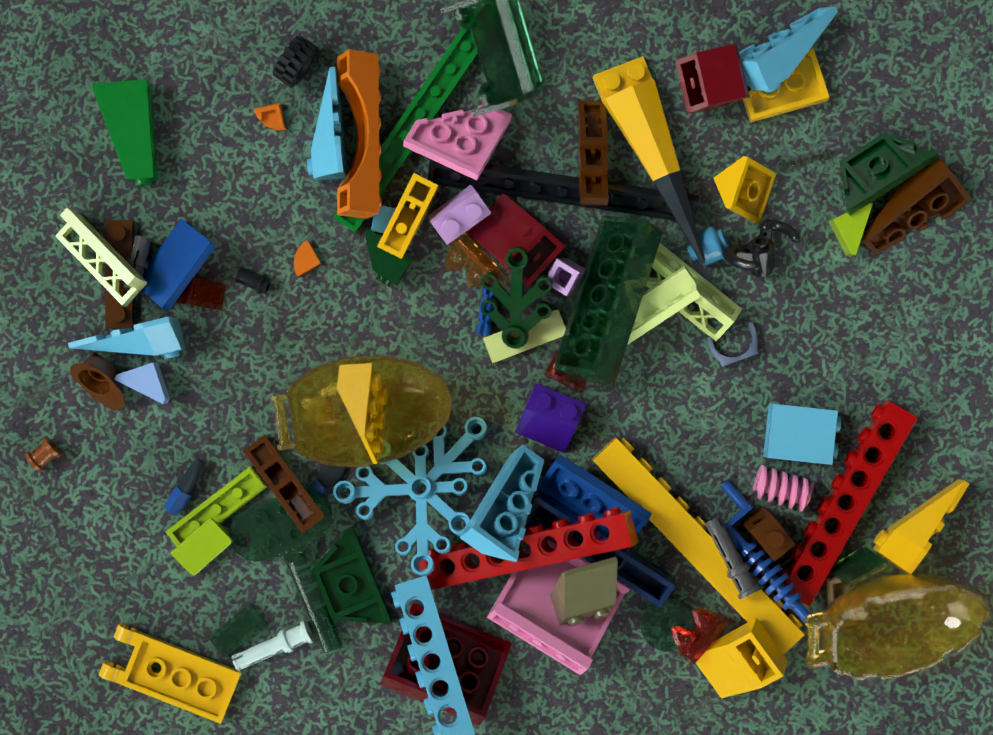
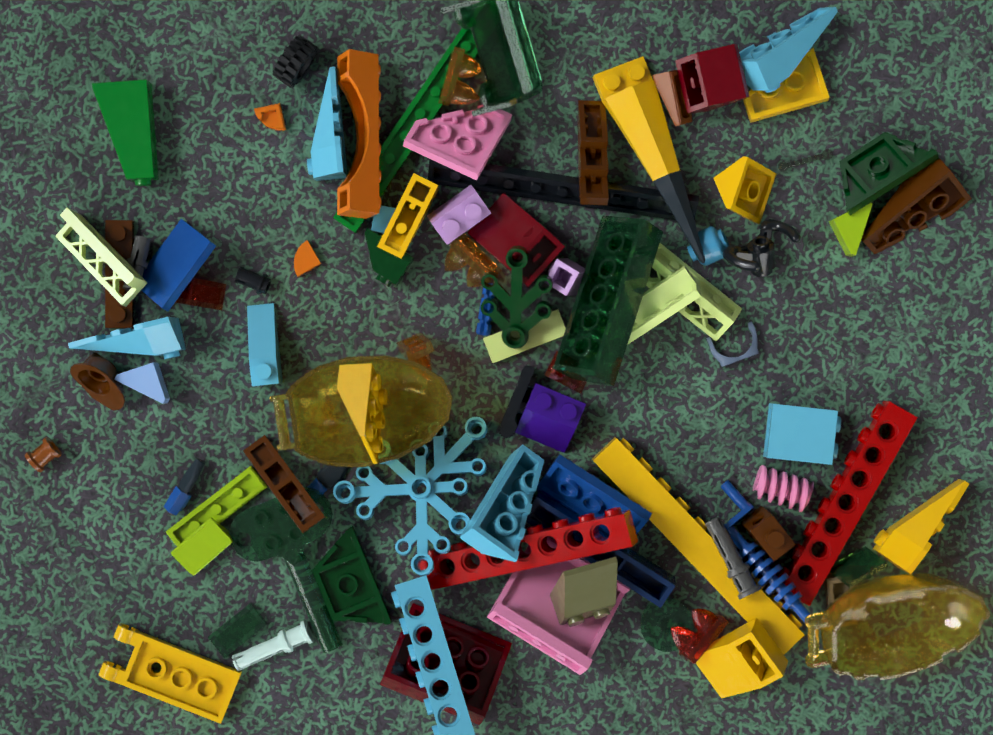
(263, 345): none -> medium azure slope
(417, 349): none -> clear orange tile
(454, 90): none -> clear orange tile
(517, 403): none -> black hinge
(671, 93): none -> dark orange slope

